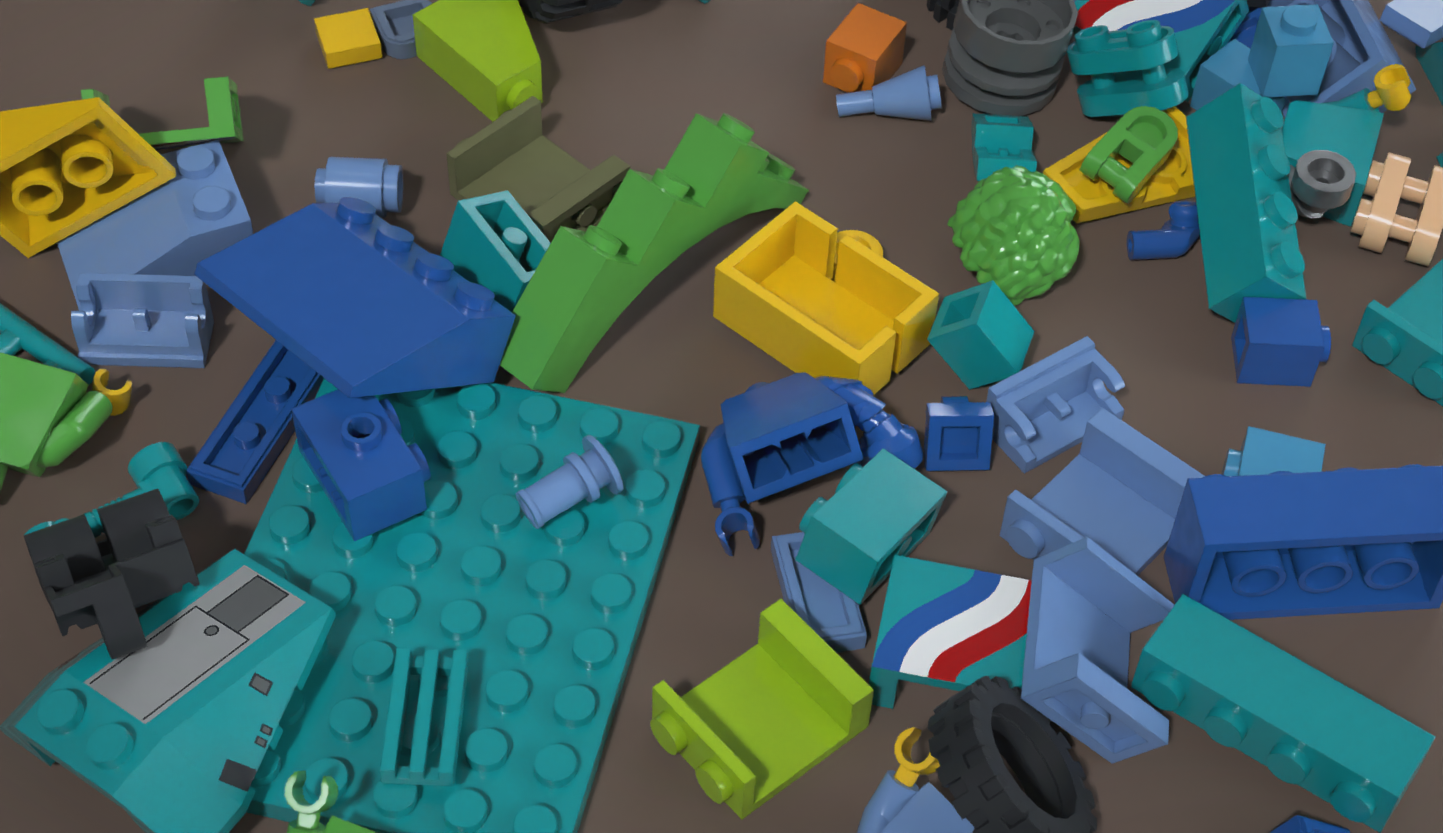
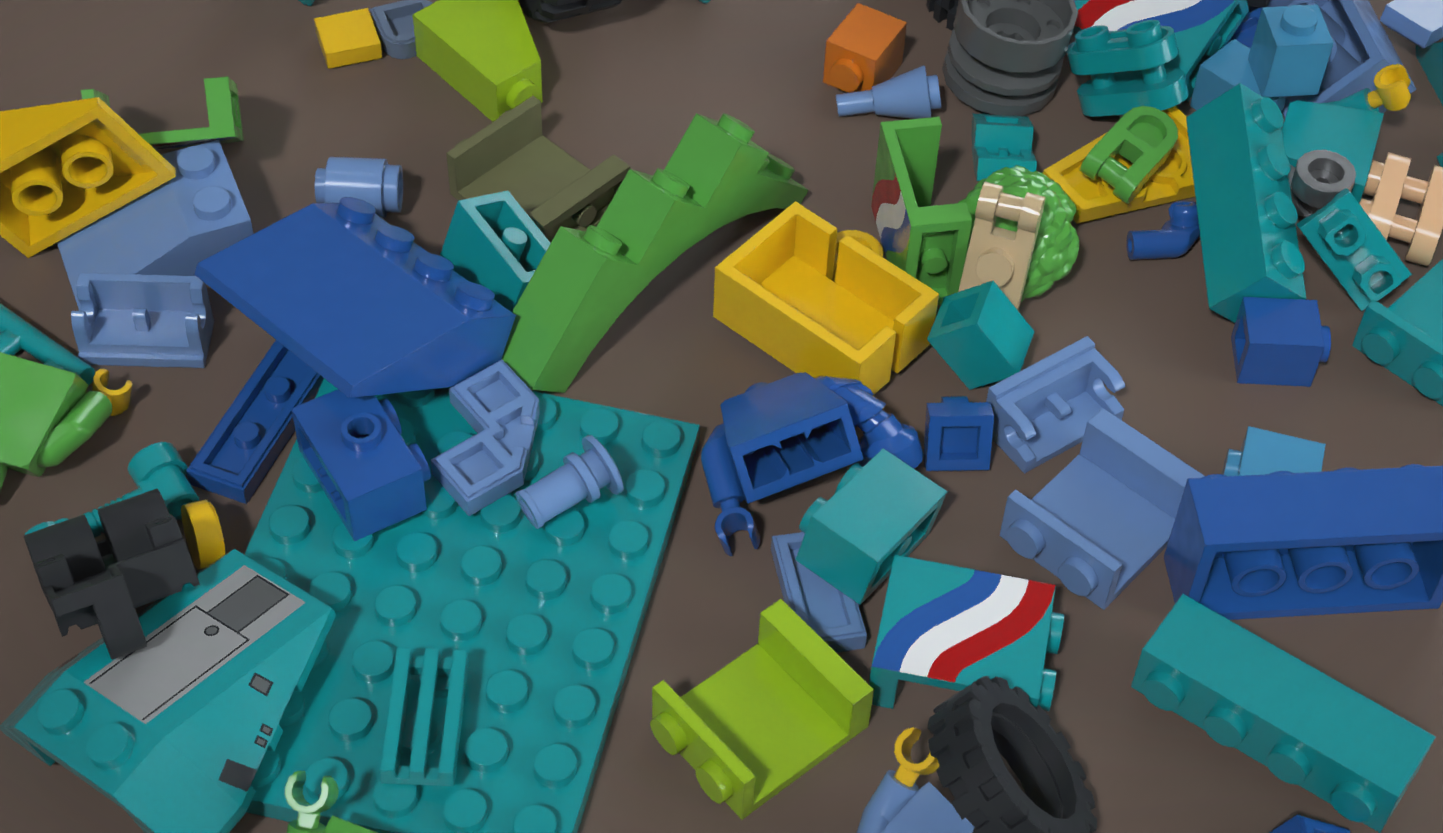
(202, 533): none -> yellow tile
(498, 456): none -> medium blue tile
(914, 235): none -> bright green panel
(999, 252): none -> tan plate
(1080, 649): medium blue panel -> none
(1354, 249): none -> teal hips

